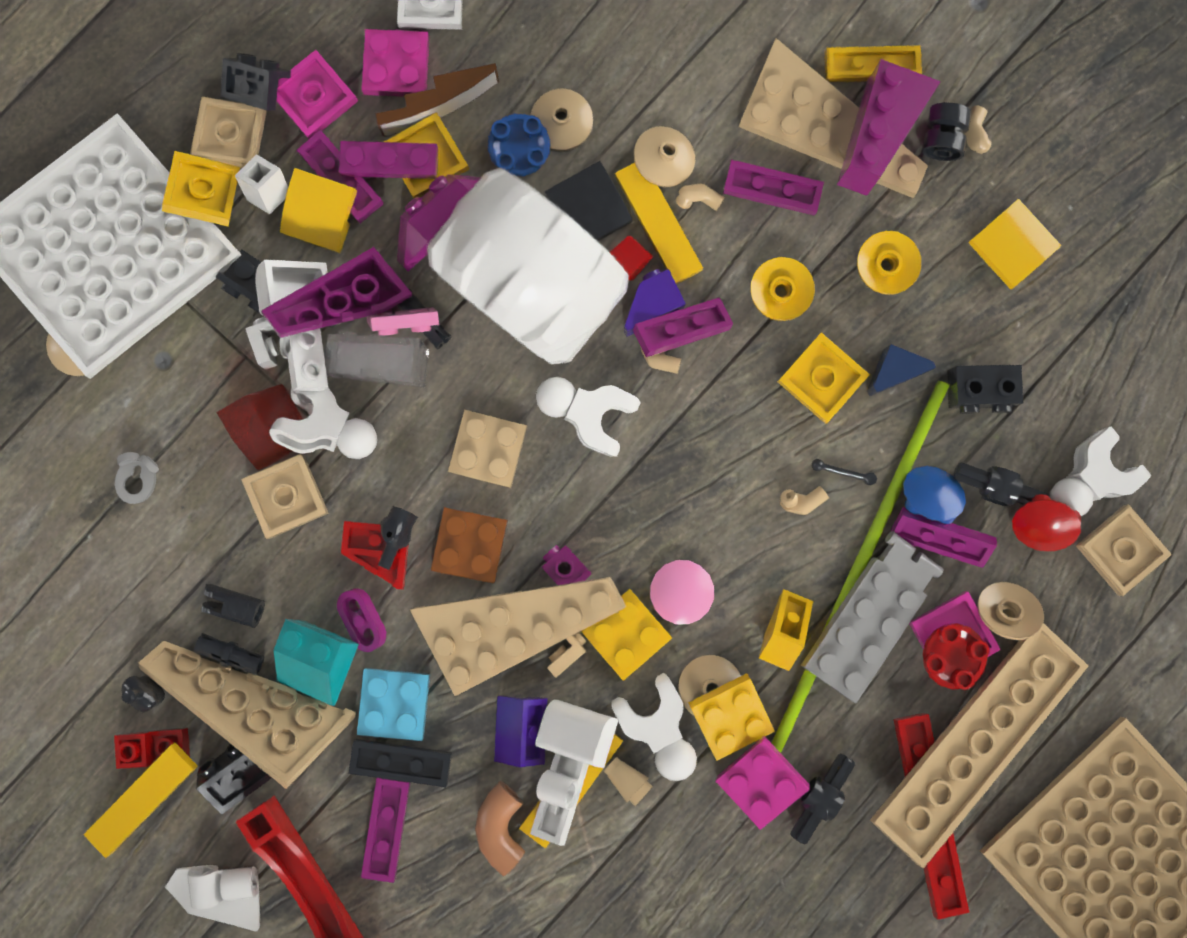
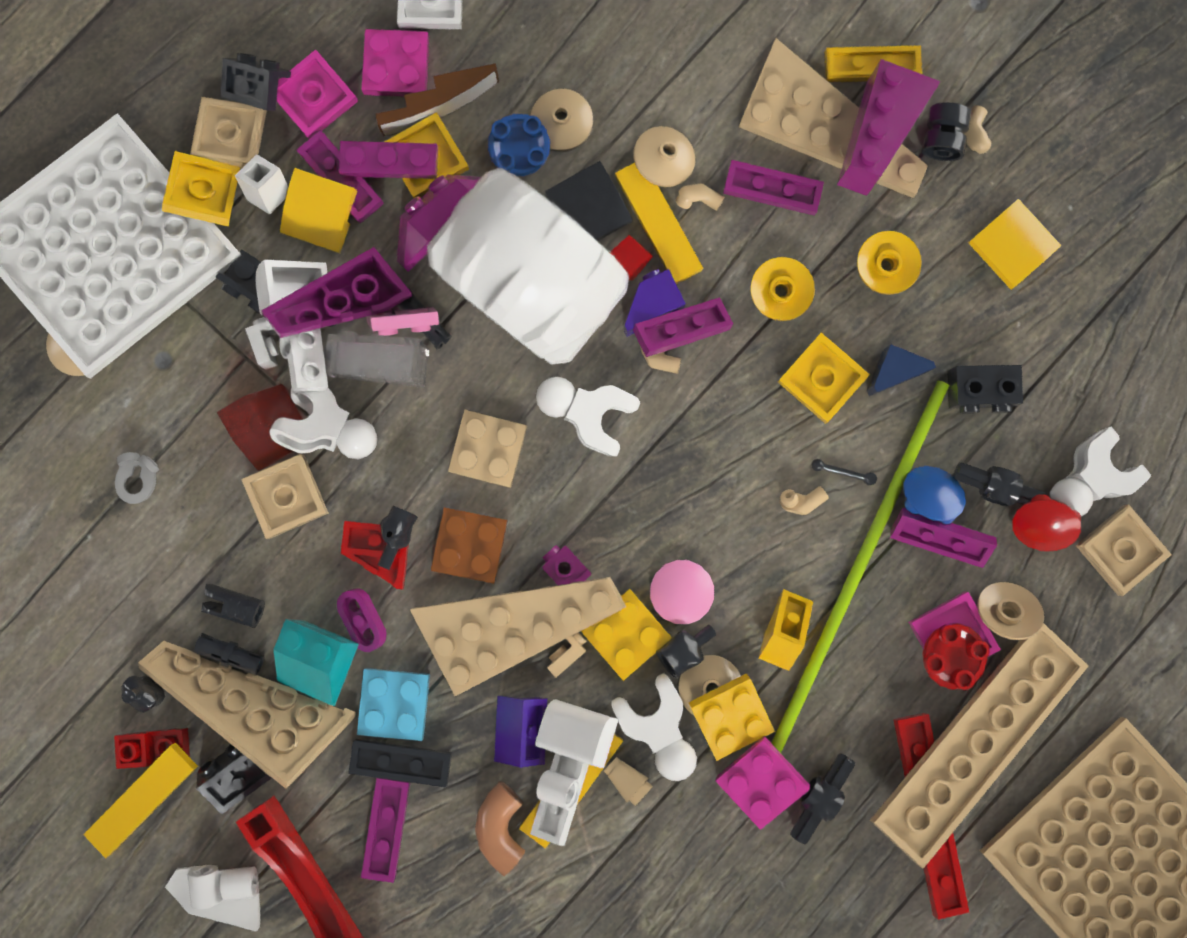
(684, 651): none -> black piece
(872, 618): light grey hinge -> none

